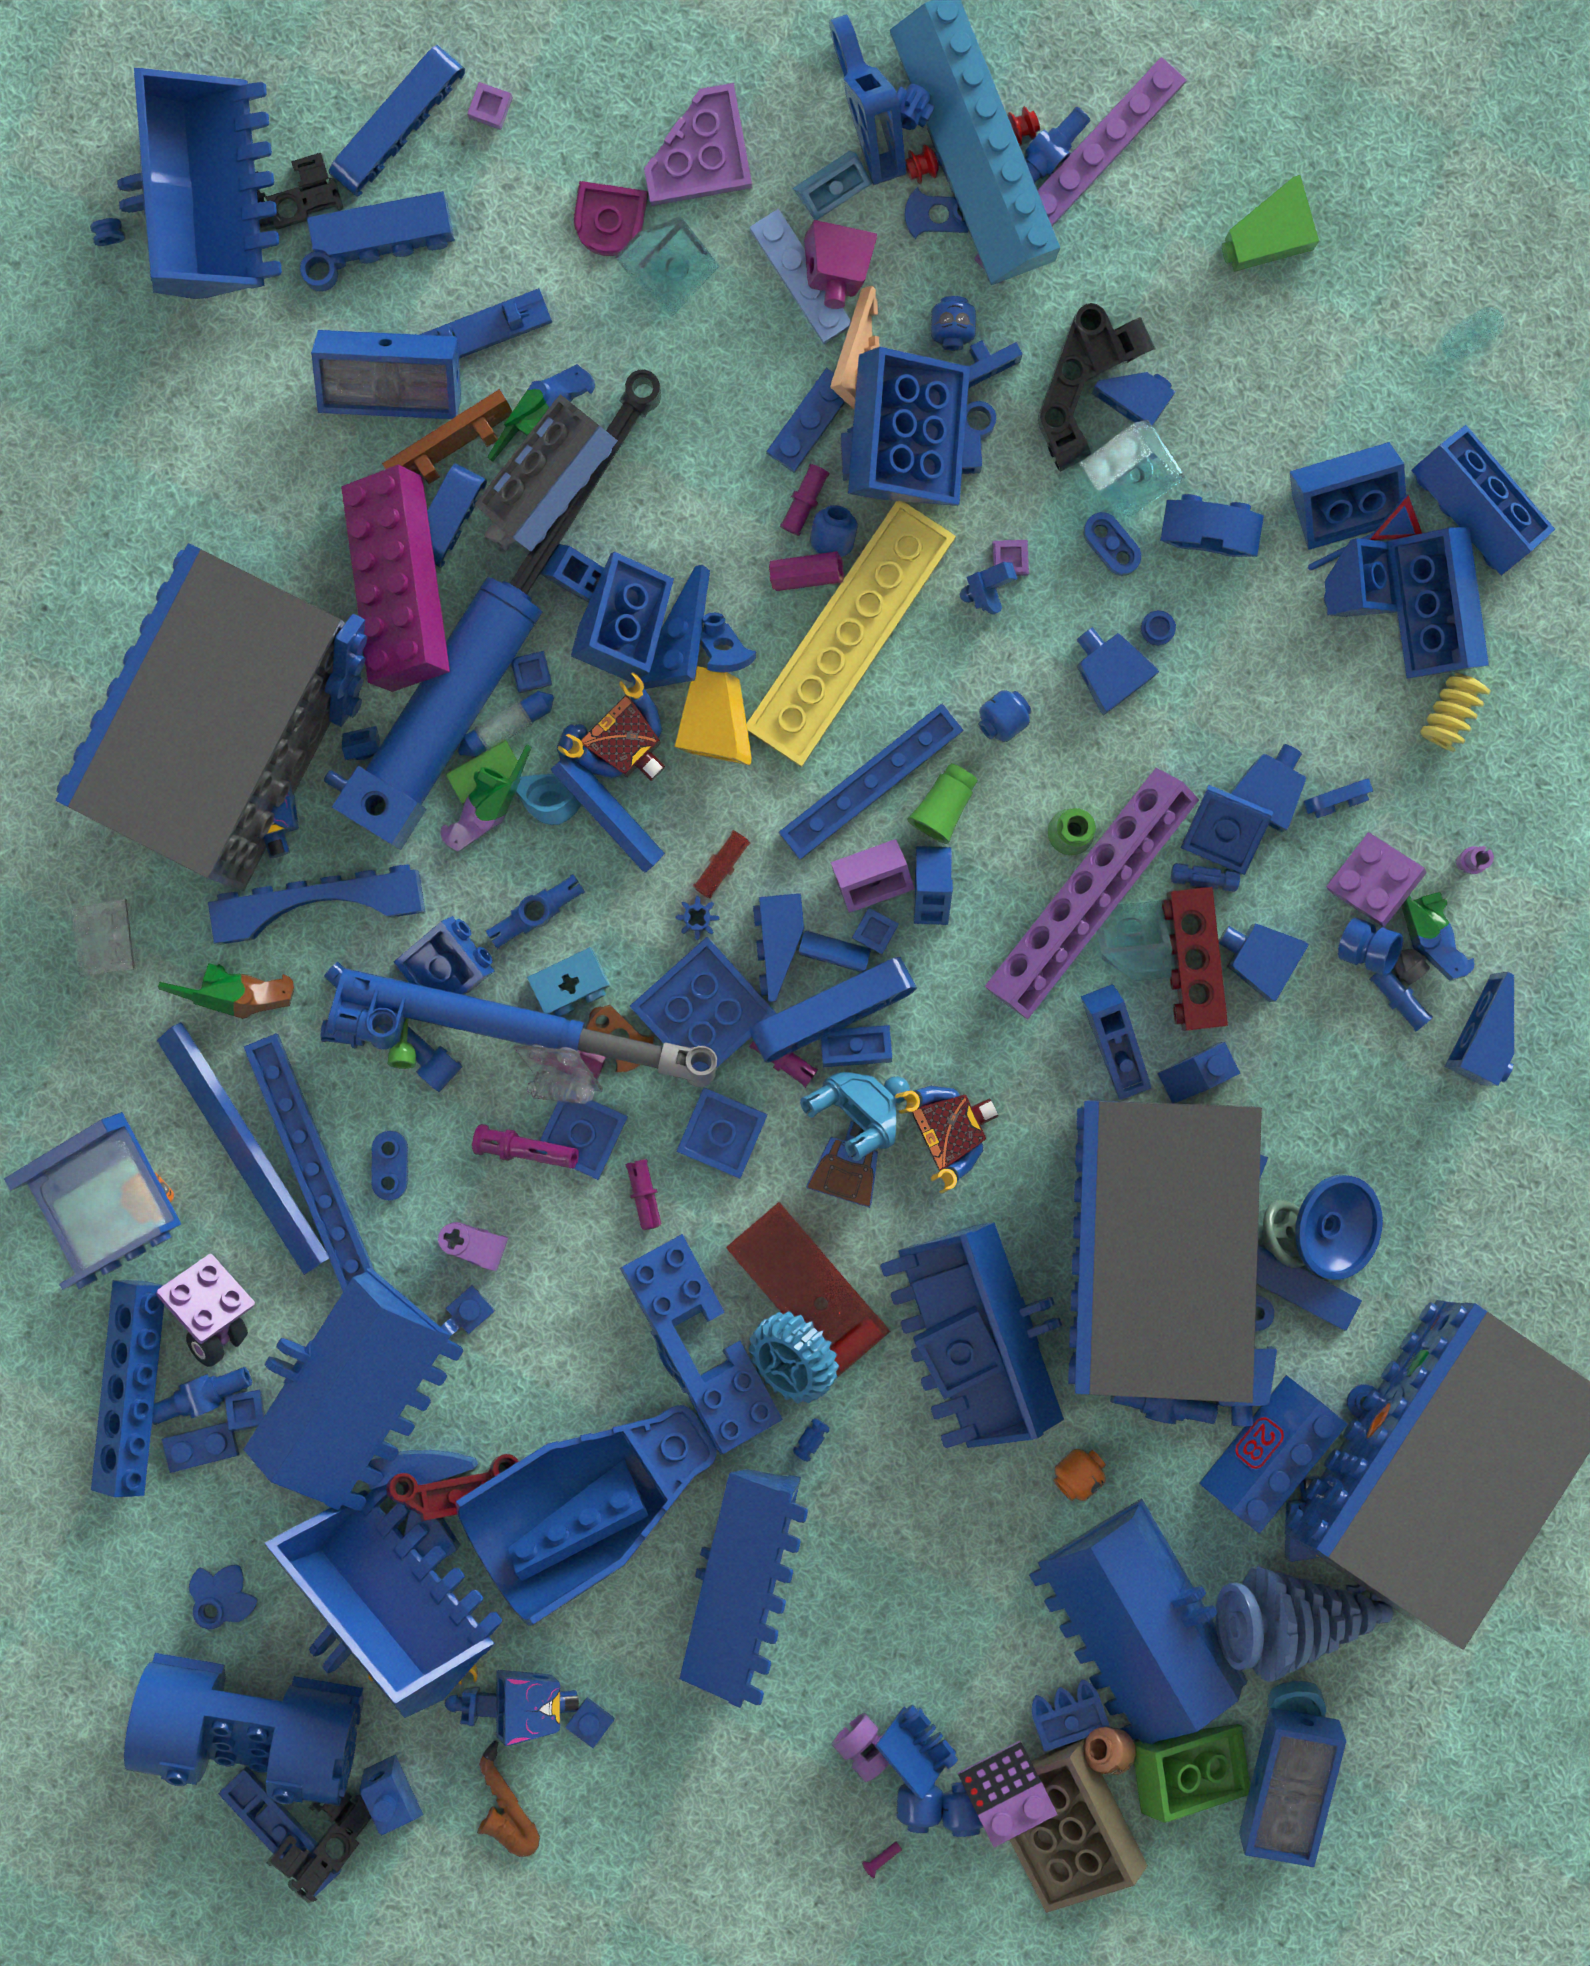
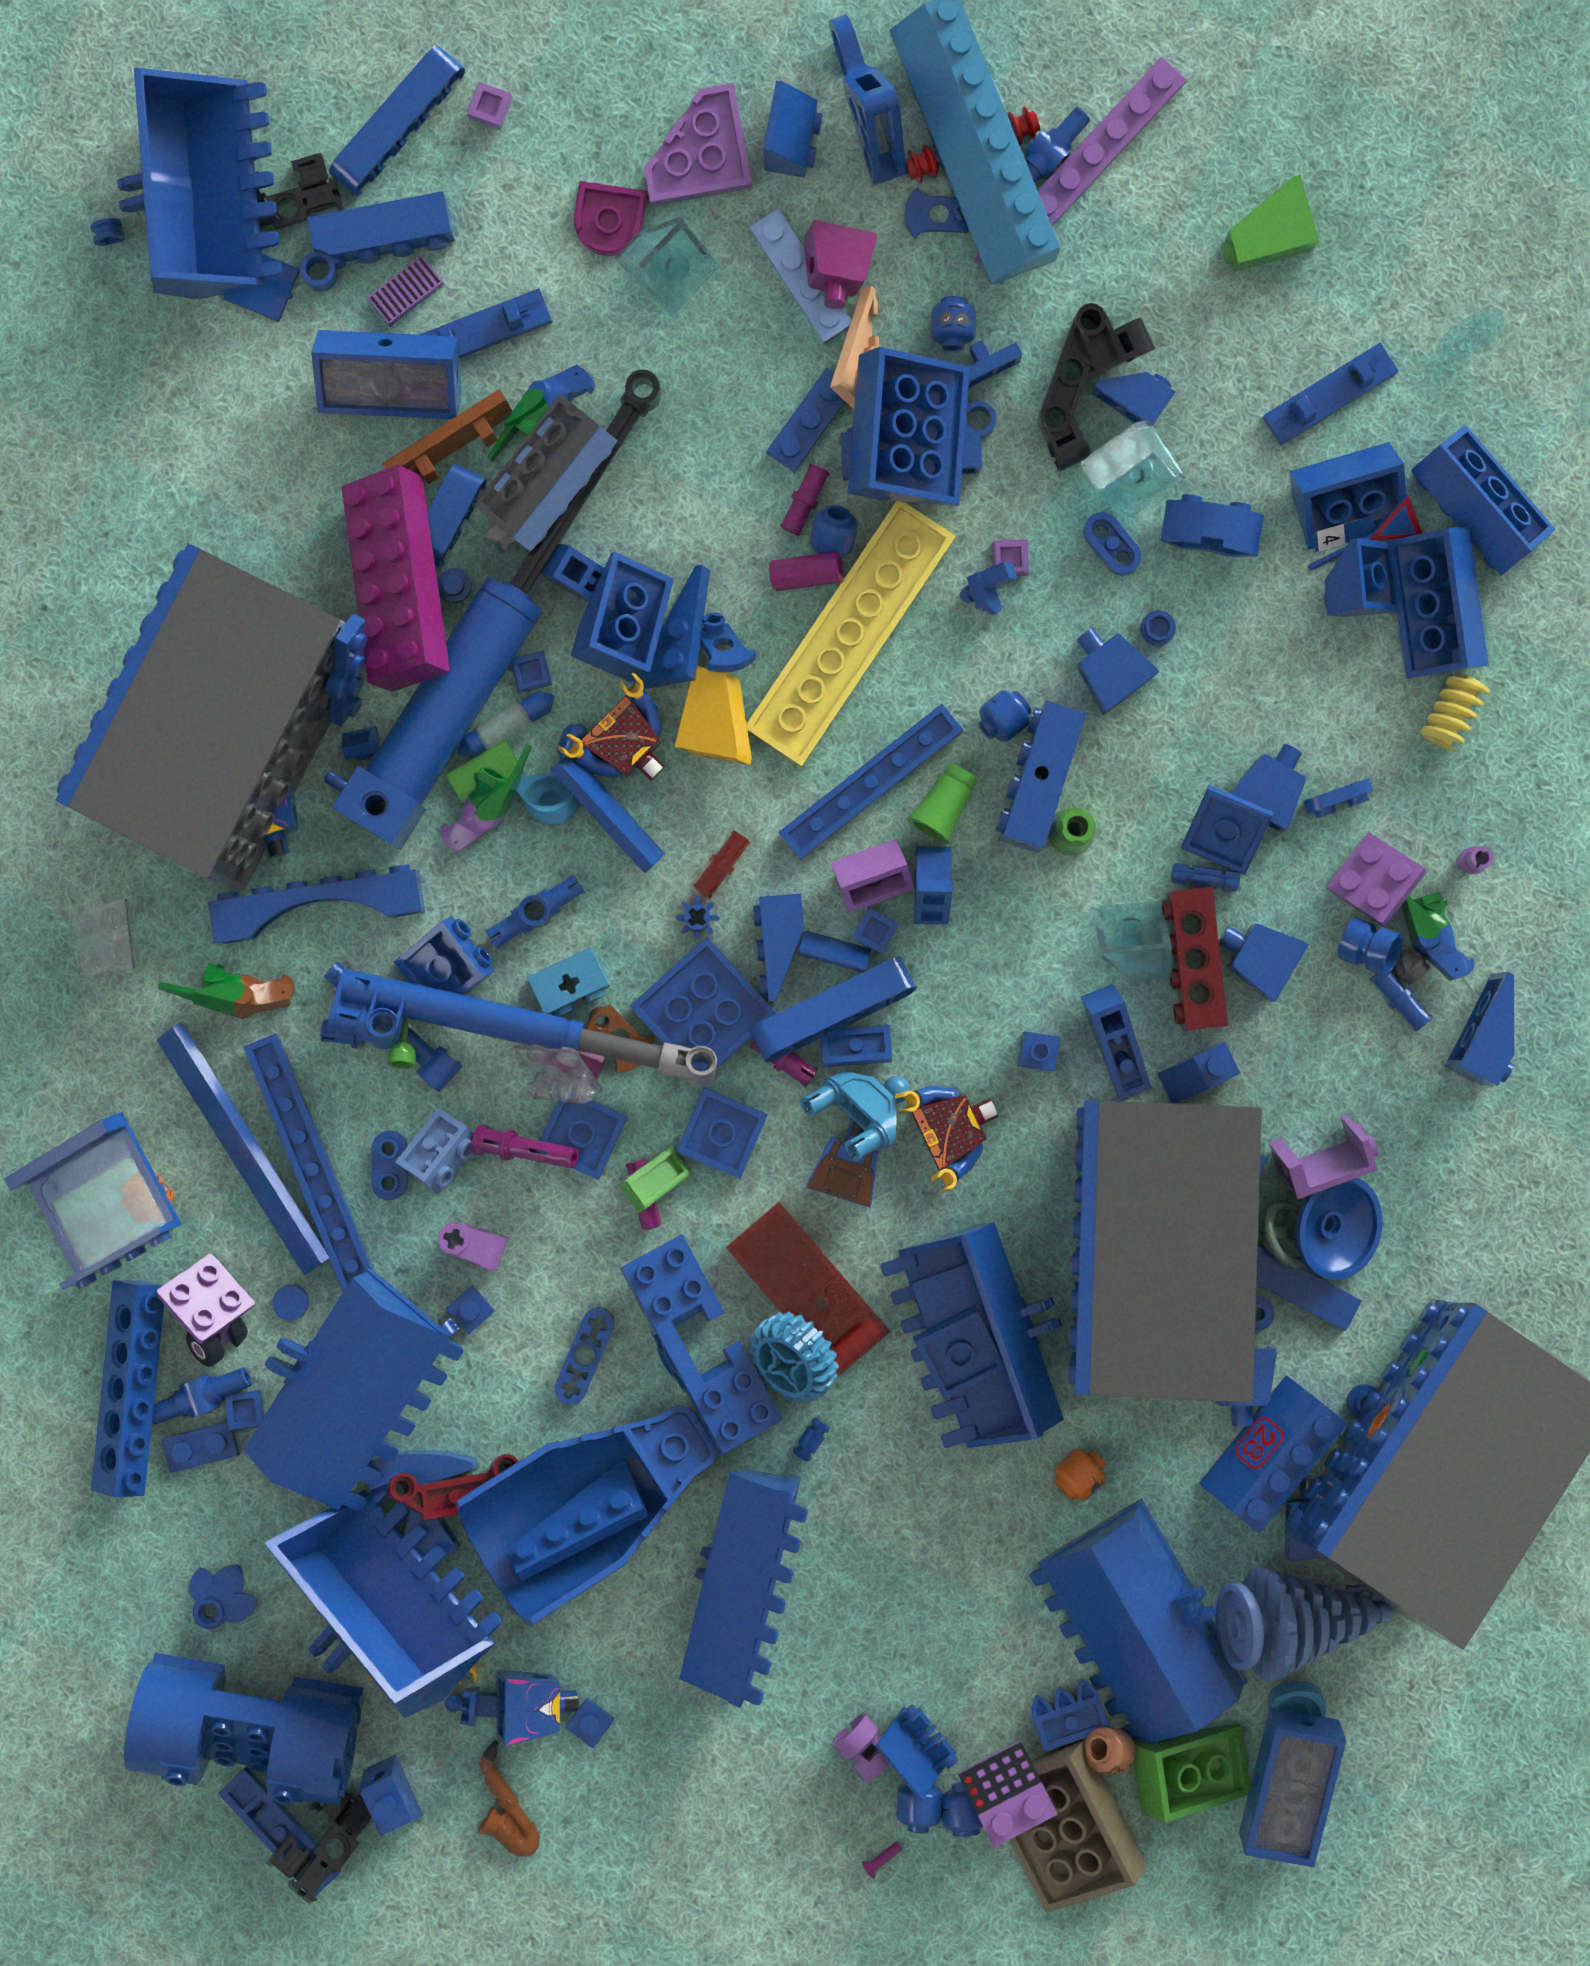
(272, 297): none -> blue piece
(290, 1302): none -> blue tile
(405, 290): none -> tile
(437, 1151): none -> medium blue bracket
(454, 585): none -> blue plate
(566, 1376): none -> blue beam
(655, 1179): none -> bright green tile
(790, 131): none -> blue slope
(833, 185): dark azure slope -> none
(914, 106): blue gear -> none
(1038, 1051): none -> blue brick
(1048, 753): none -> blue brick
(1092, 892): medium lavender brick -> none
(1170, 1410): blue pin -> none
(1327, 1166): none -> medium lavender panel
(1330, 394): none -> blue hinge
(1343, 533): none -> sticker

